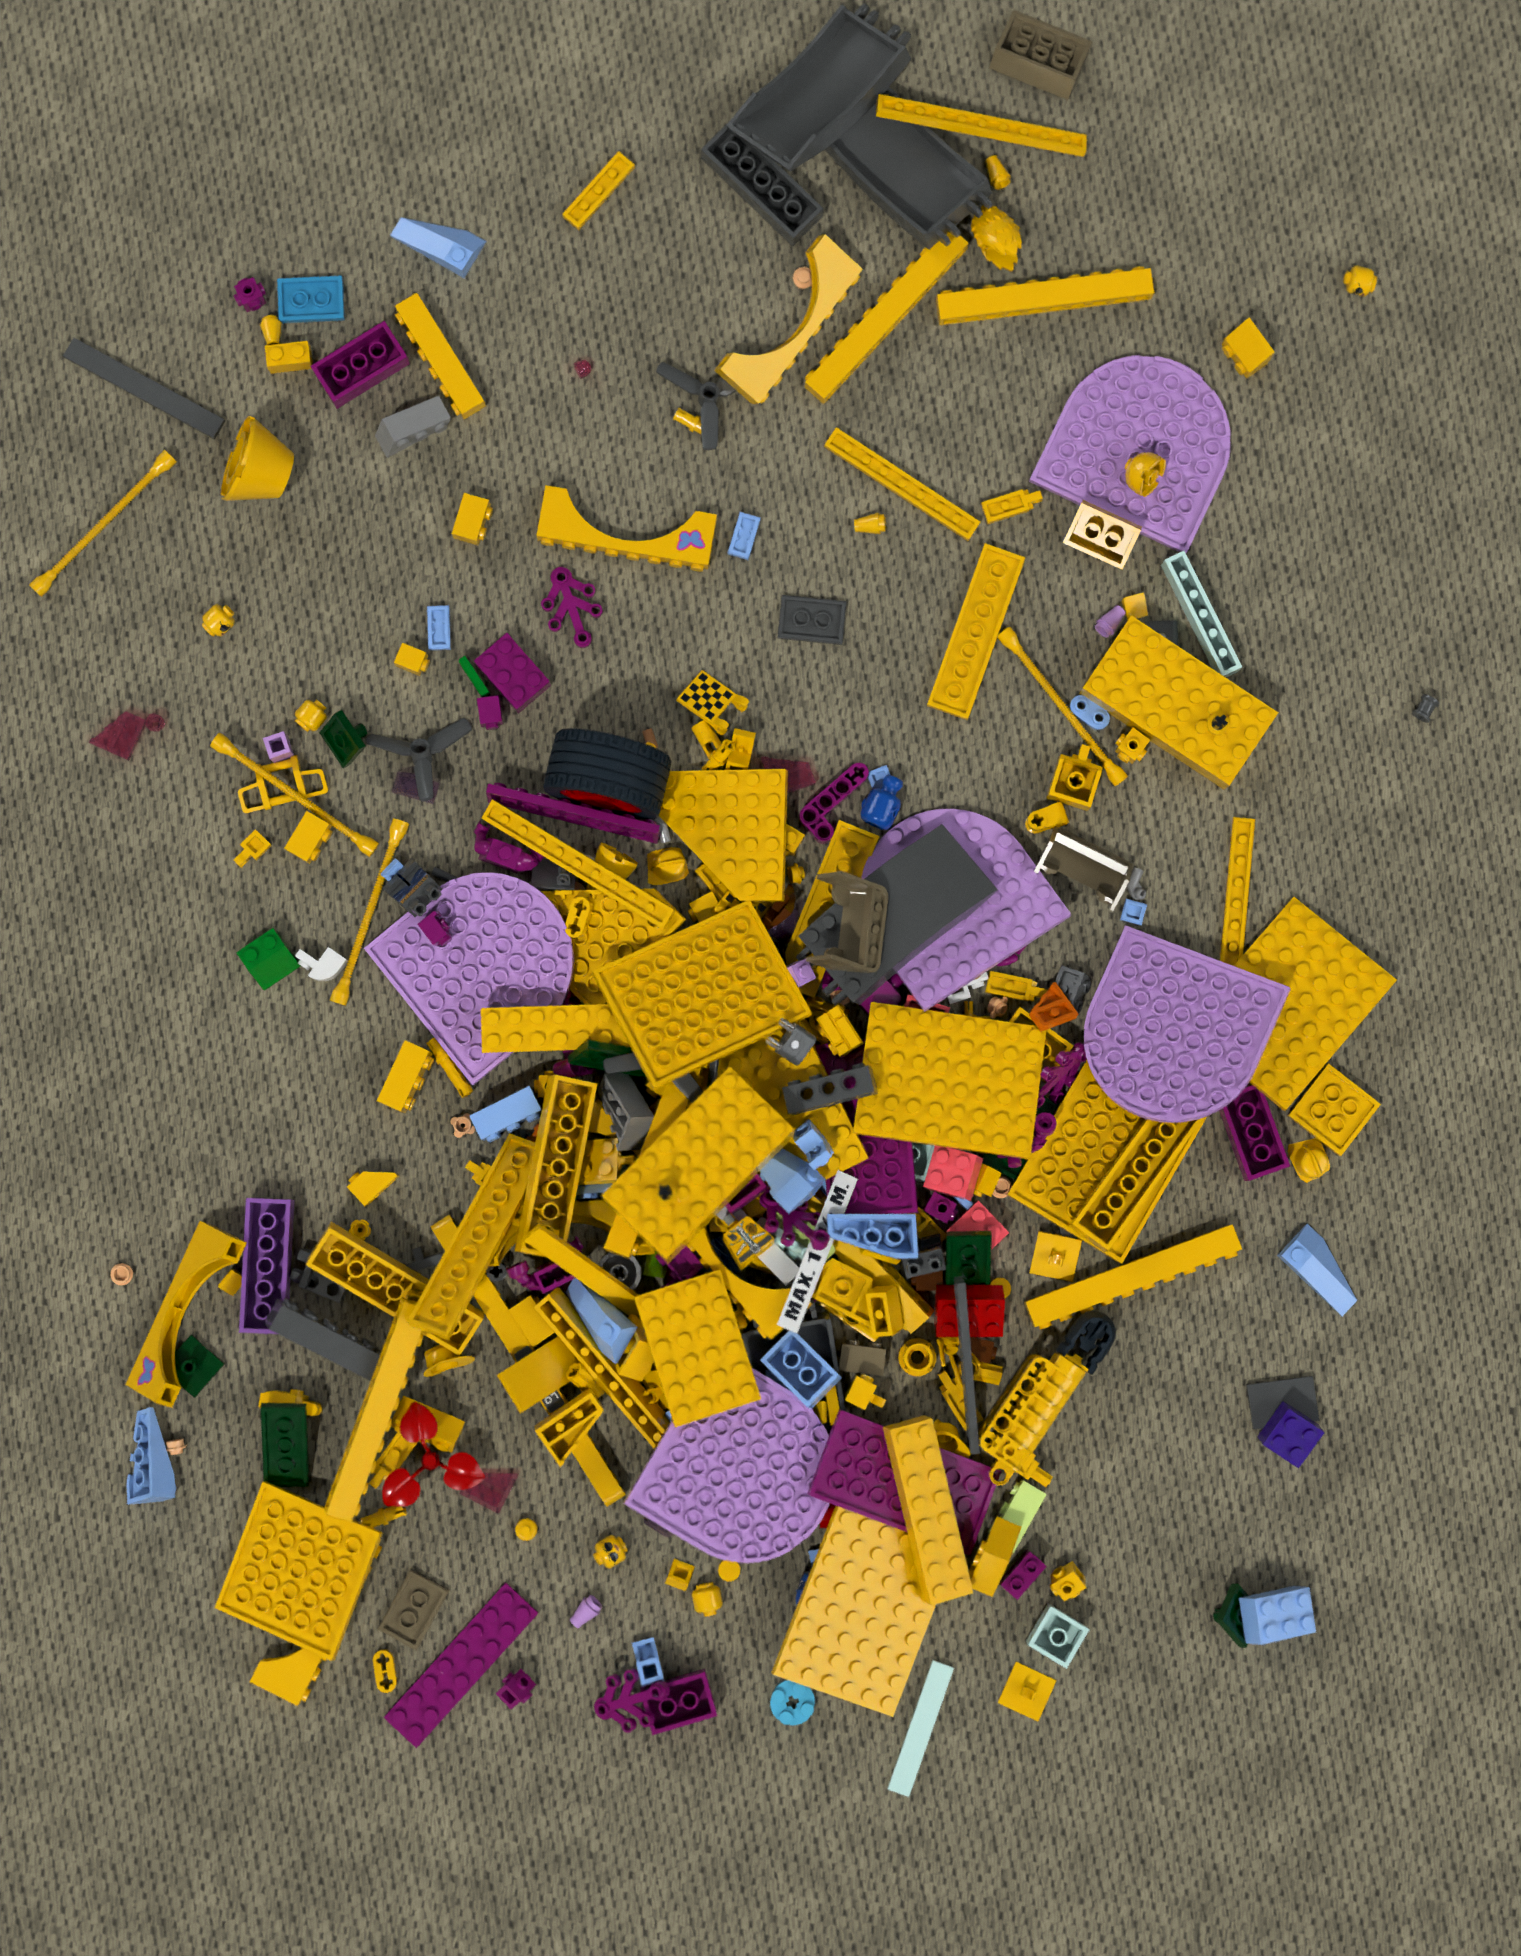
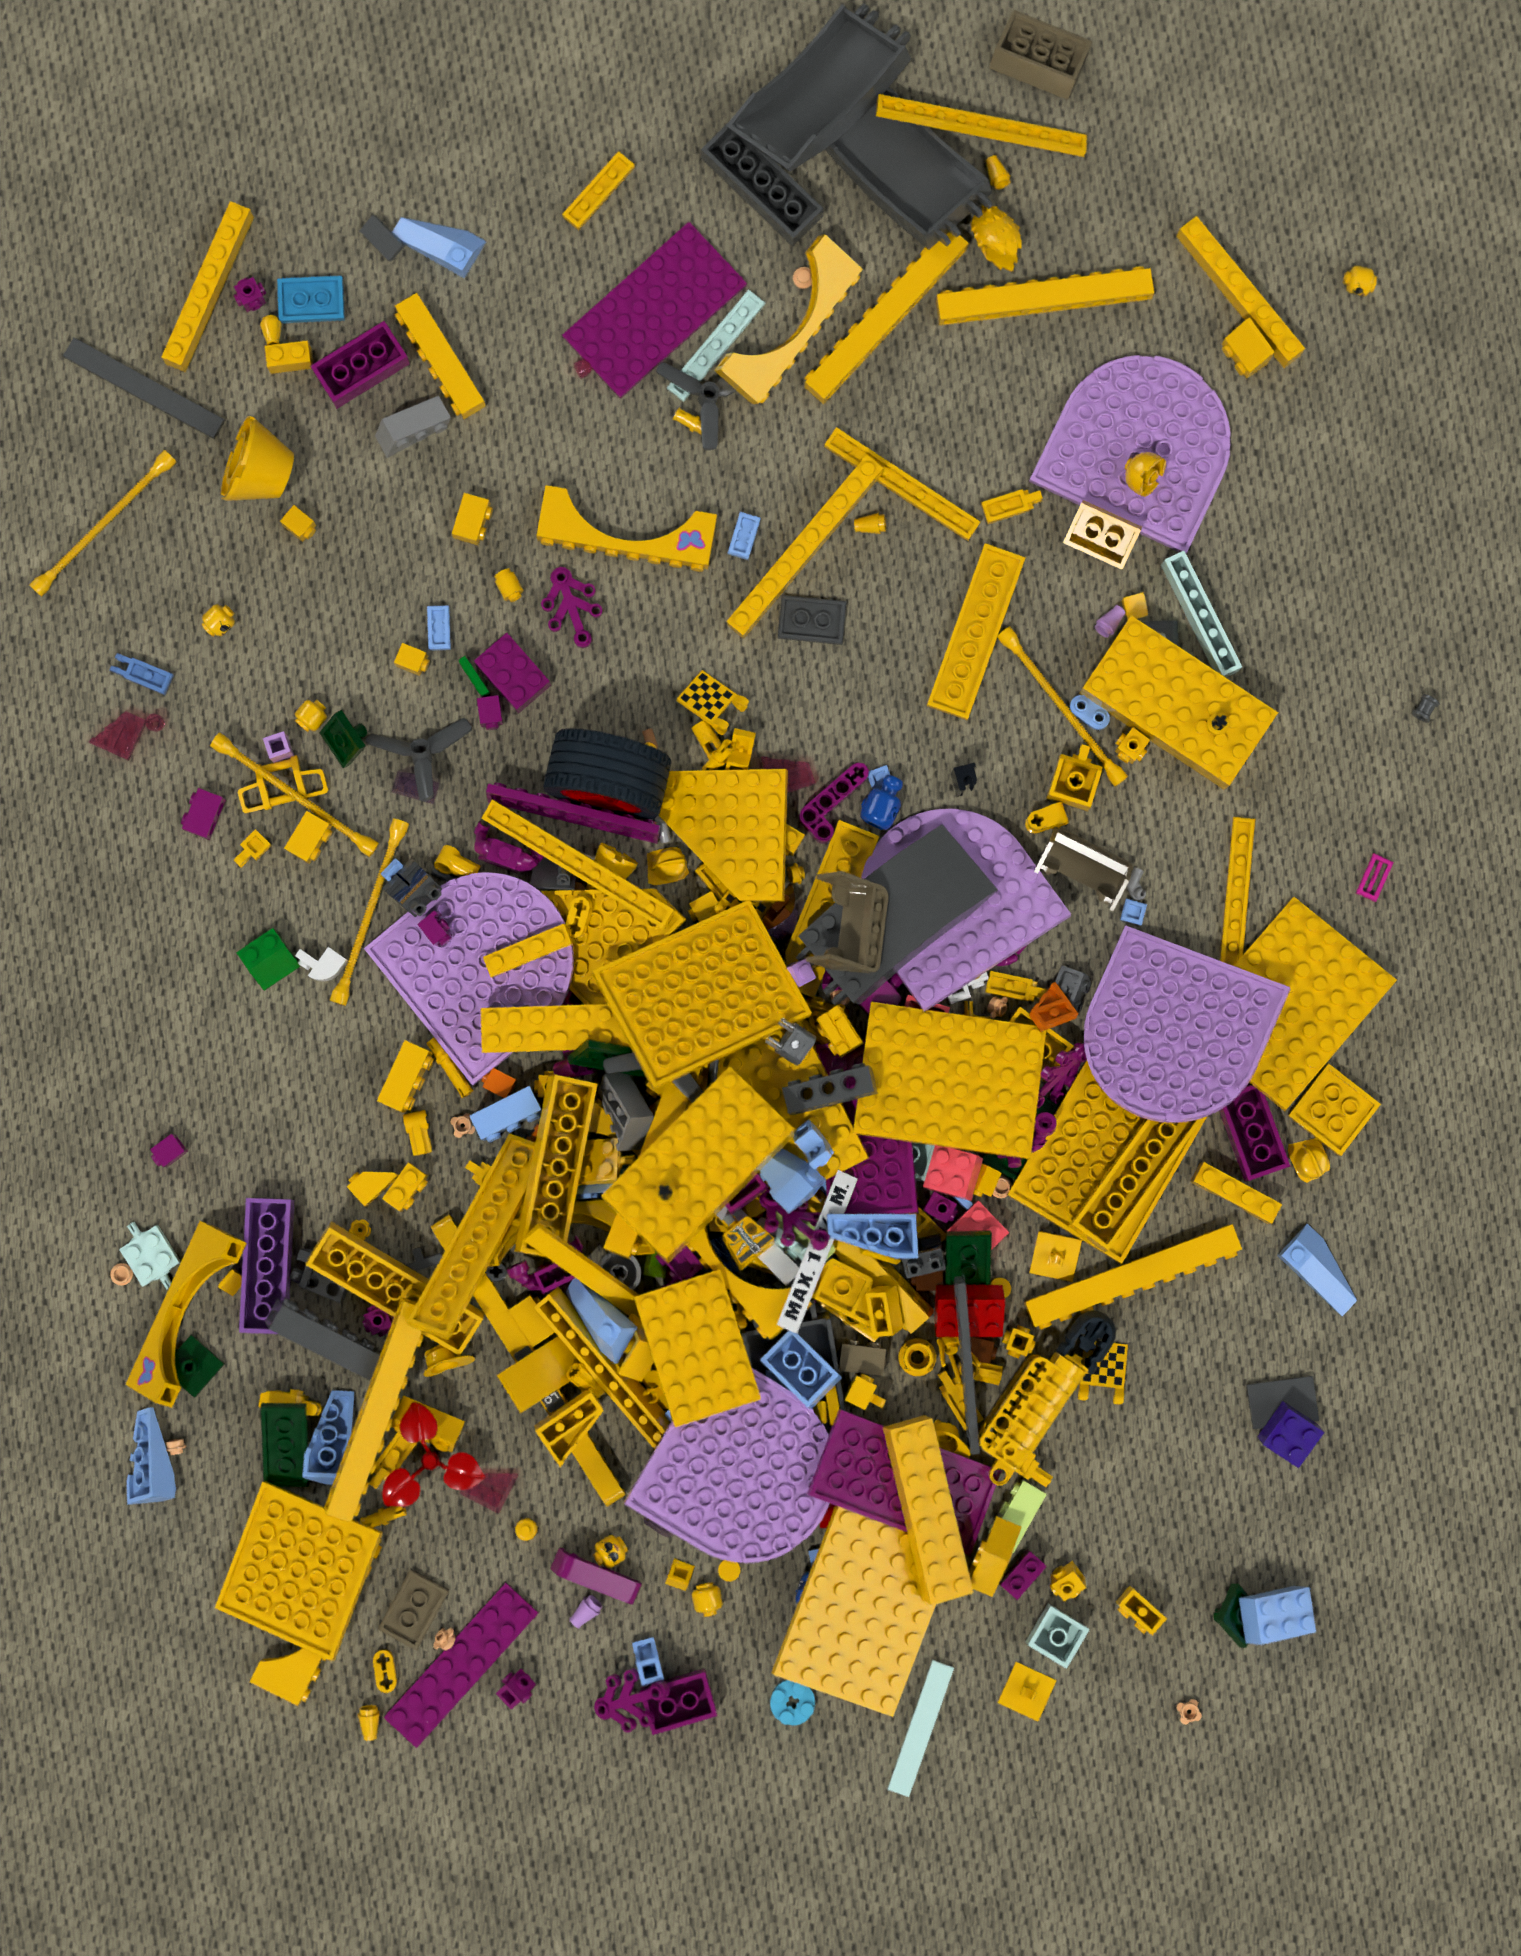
(144, 674): none -> medium blue hinge
(150, 1255): none -> light aqua plate
(168, 1151): none -> magenta brick
(203, 813): none -> magenta hinge
(207, 286): none -> yellow brick
(298, 523): none -> yellow brick
(330, 1438): none -> light blue wedge
(369, 1721): none -> yellow cone
(370, 1325): none -> magenta brick
(382, 238): none -> dark grey tile
(405, 1186): none -> yellow brick
(417, 1128): none -> yellow piece
(444, 1639): none -> light nougat plate
(452, 862): none -> yellow piece
(498, 1083): none -> orange brick
(508, 585): none -> yellow brick
(528, 950): none -> yellow plate
(595, 1577): none -> magenta beam
(654, 310): none -> magenta plate
(720, 340): none -> light aqua tile
(805, 546): none -> yellow brick
(963, 776): none -> black hinge
(1027, 1341): none -> yellow brick
(1108, 1374): none -> yellow flag
(1137, 1607): none -> yellow brick
(1194, 1715): none -> light nougat plate
(1236, 1192): none -> yellow arch
(1239, 290): none -> yellow brick
(1366, 894): none -> dark pink tile

